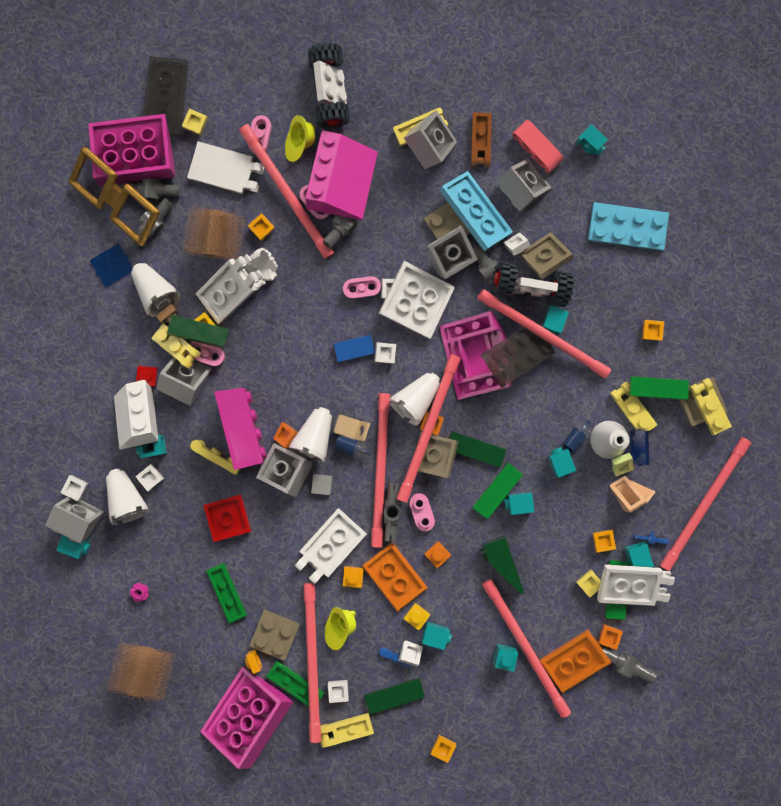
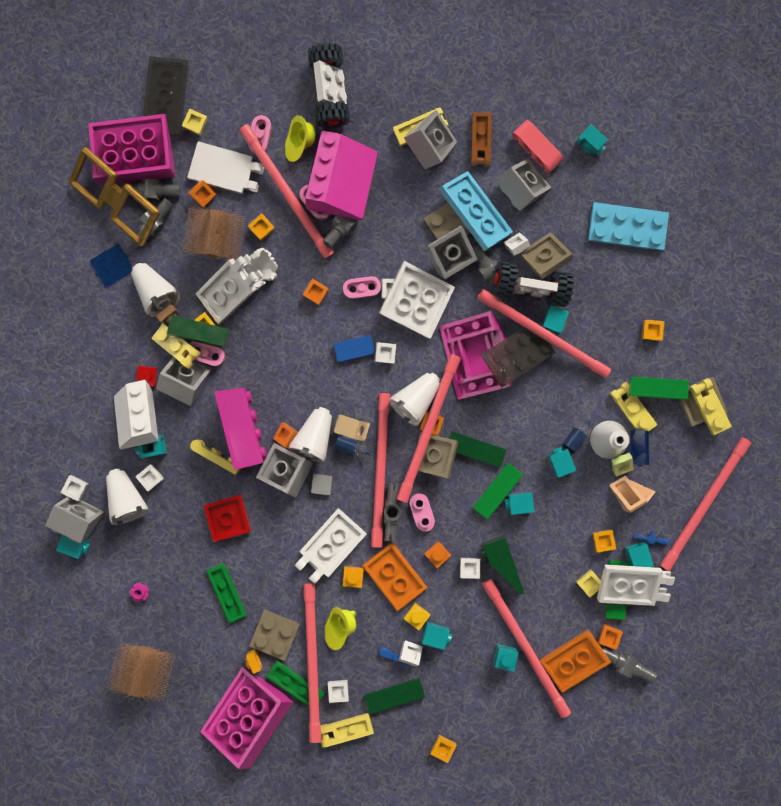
(201, 193): none -> orange plate
(315, 292): none -> orange plate
(470, 568): none -> white plate

